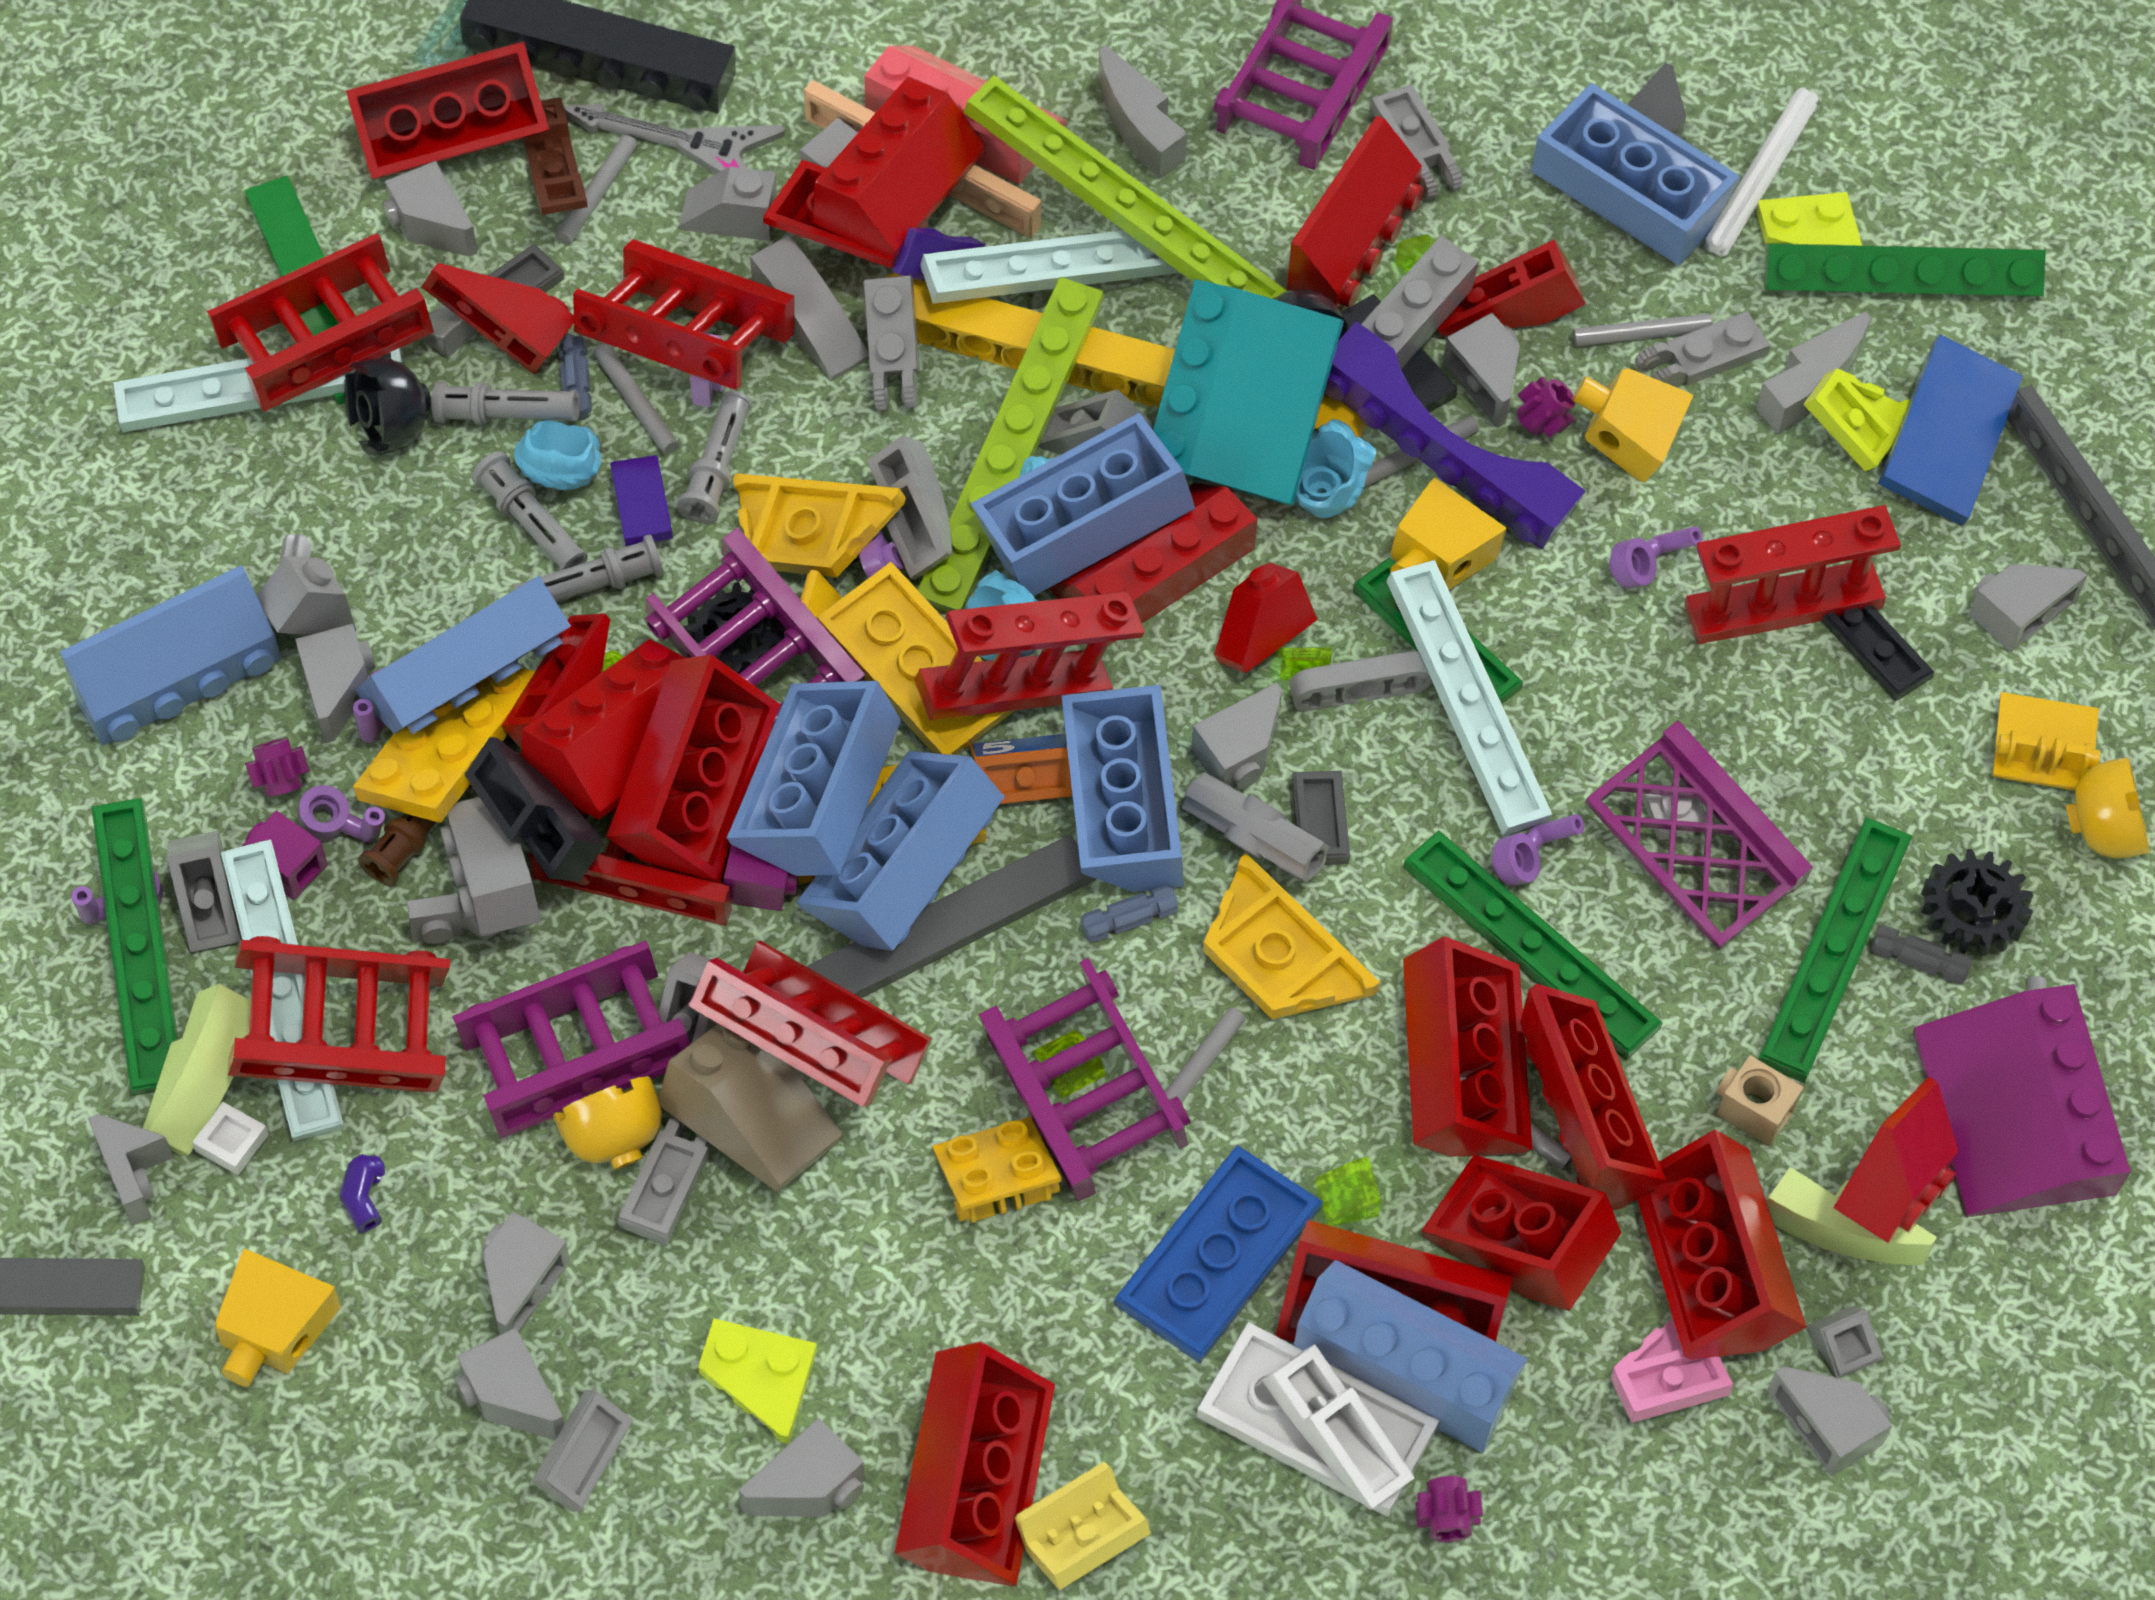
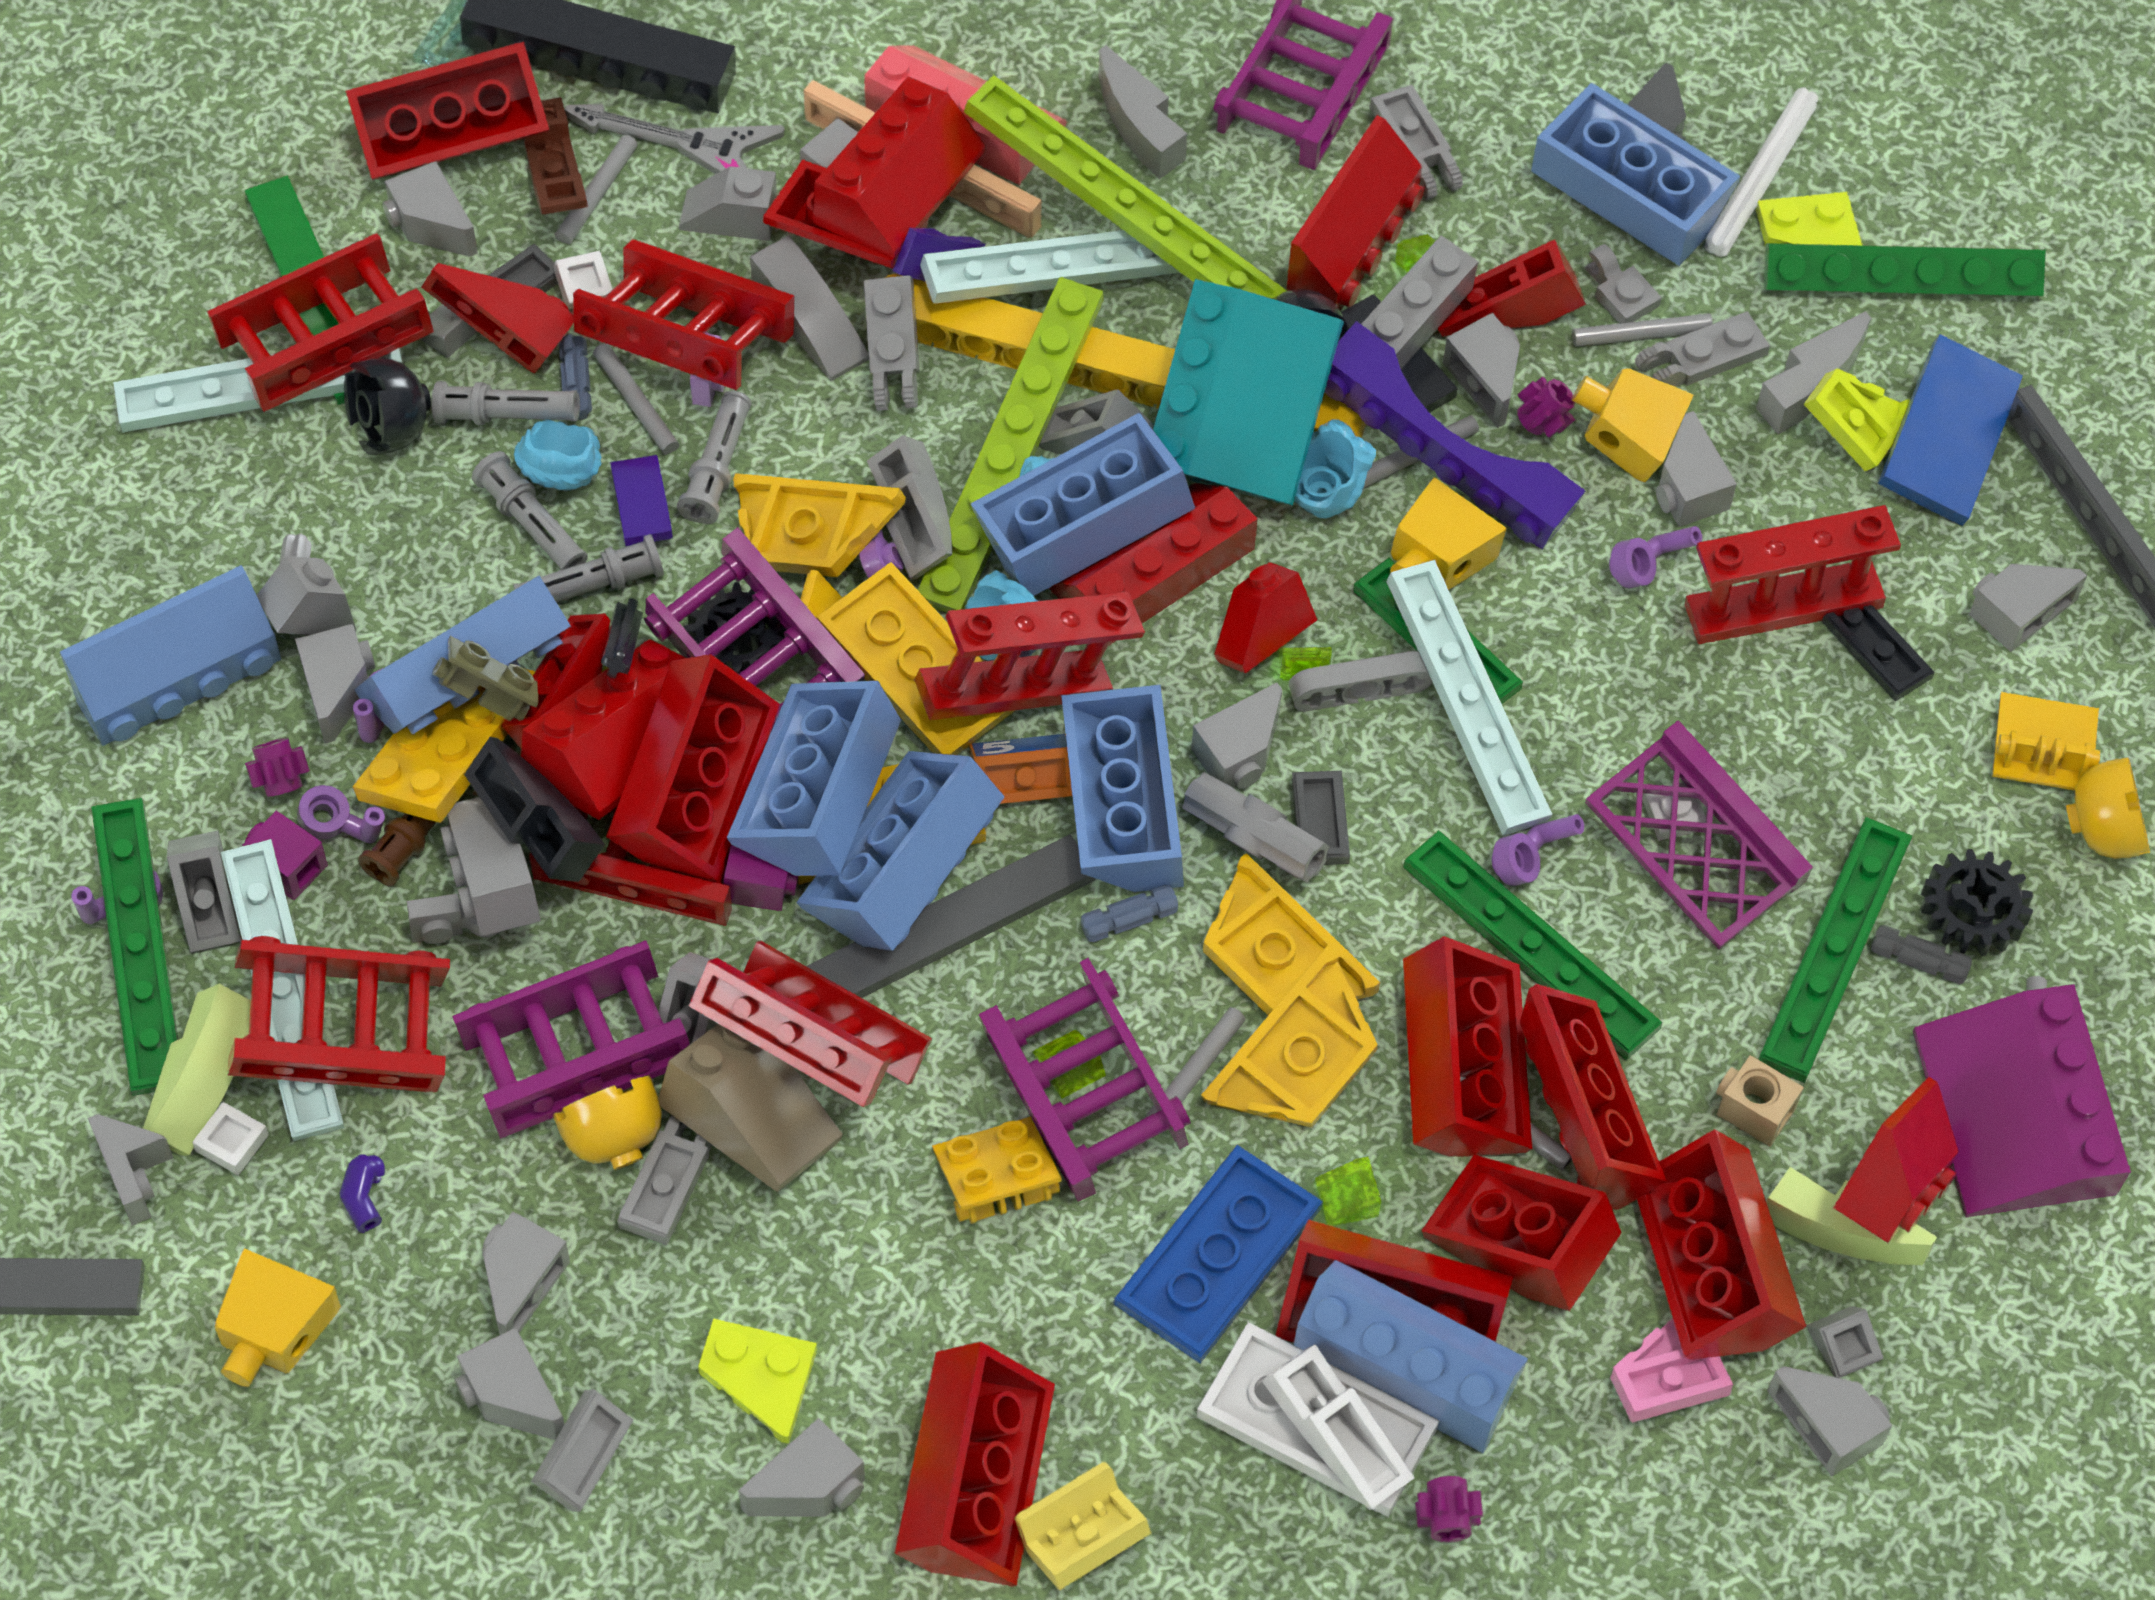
(508, 688): none -> olive hinge
(583, 273): none -> white plate
(622, 638): none -> black axle
(1300, 1051): none -> yellow wing
(1621, 293): none -> light grey plate
(1694, 476): none -> light grey slope

